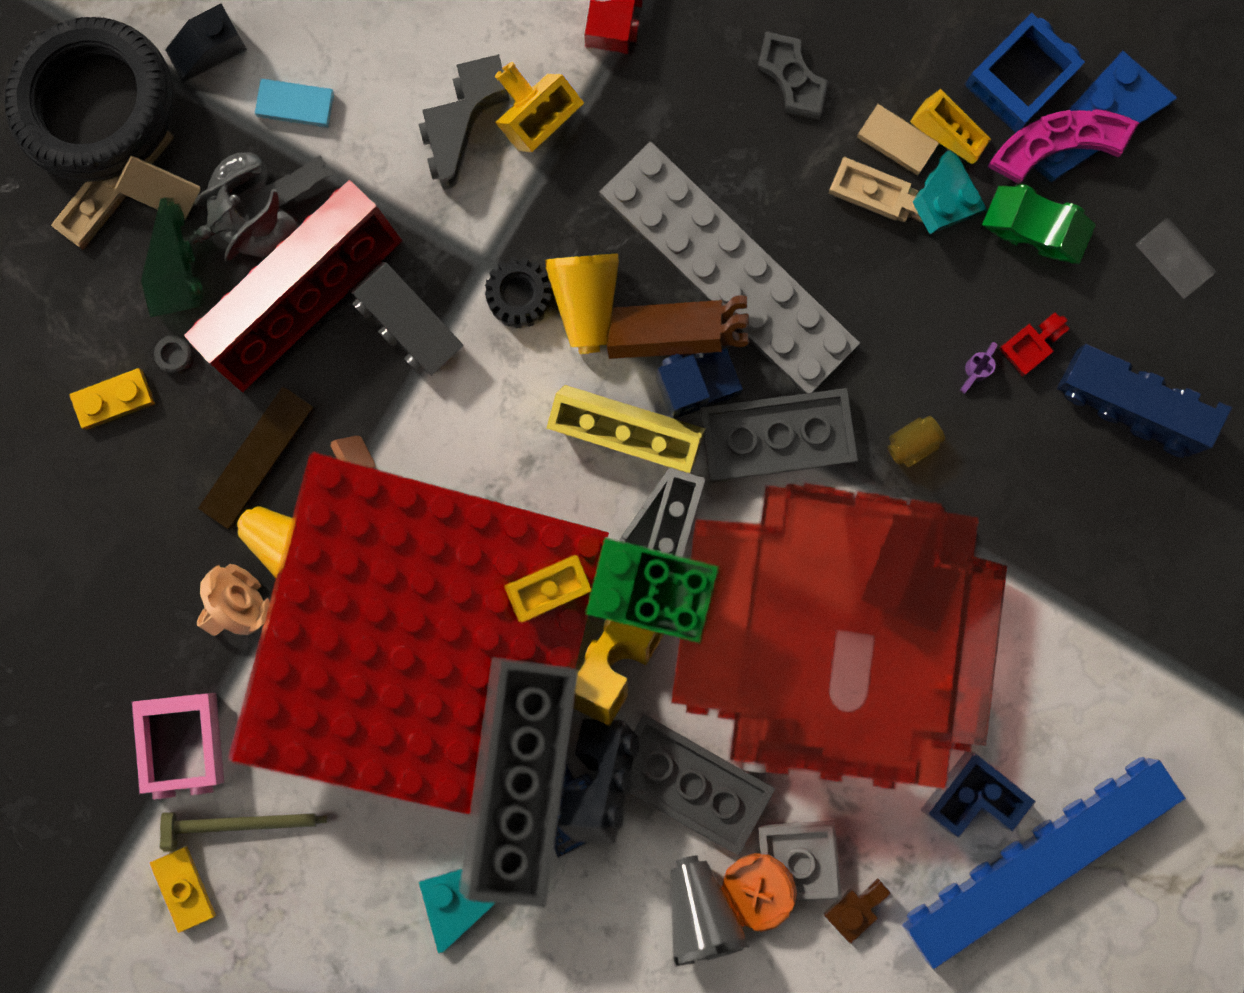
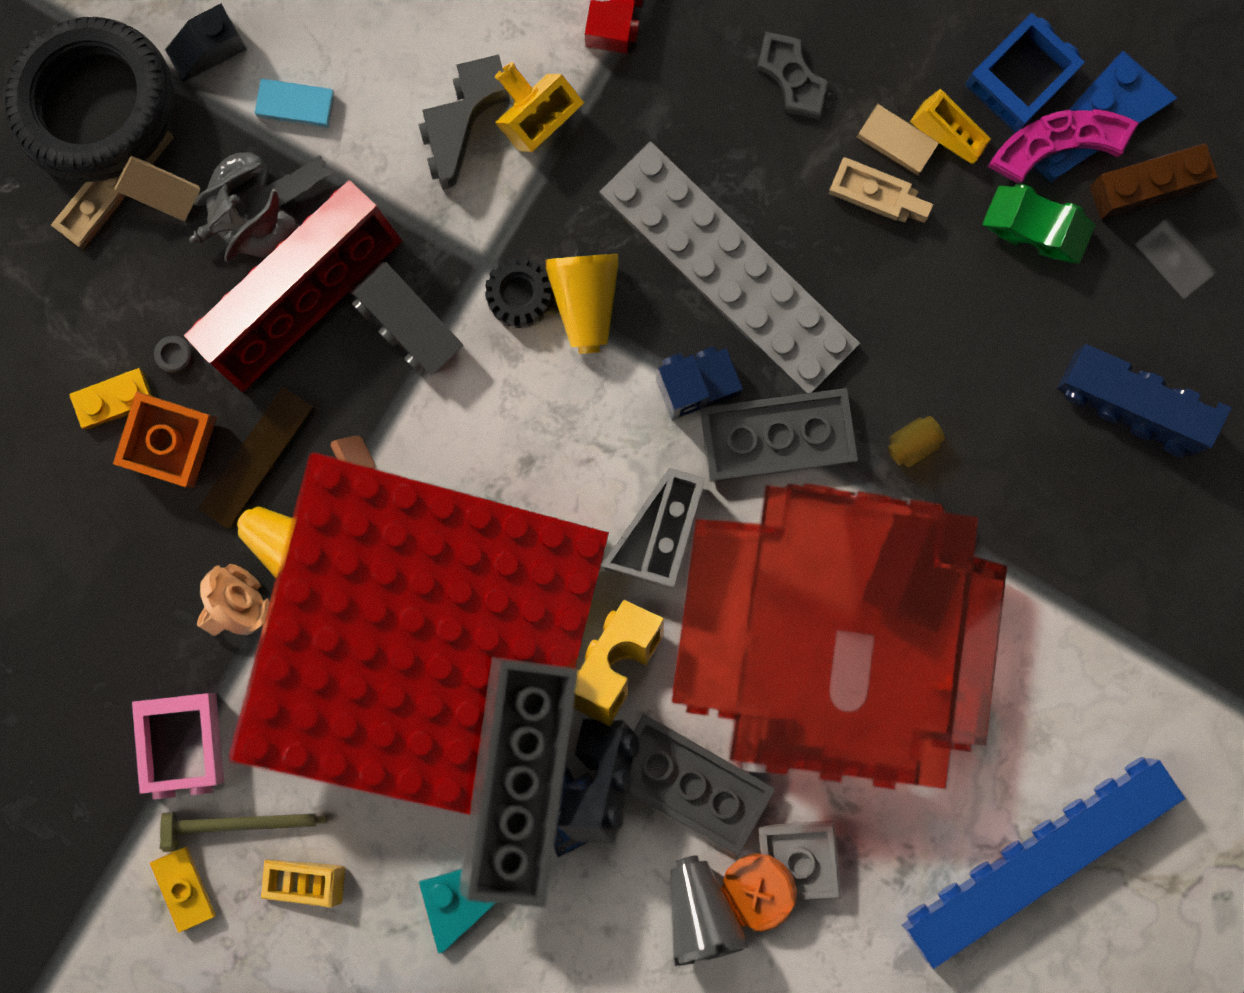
(164, 440): none -> orange brick
(167, 269): clear green slope -> none
(327, 897): none -> yellow slope
(547, 588): yellow plate -> none
(625, 428): light yellow brick -> none
(652, 589): green slope -> none
(676, 328): reddish brown tile -> none
(853, 913): reddish brown plate -> none
(948, 195): teal wing -> none
(976, 787): dark blue brick -> none
(979, 367): medium lavender piece -> none
(1029, 348): red plate -> none
(1153, 181): none -> reddish brown brick

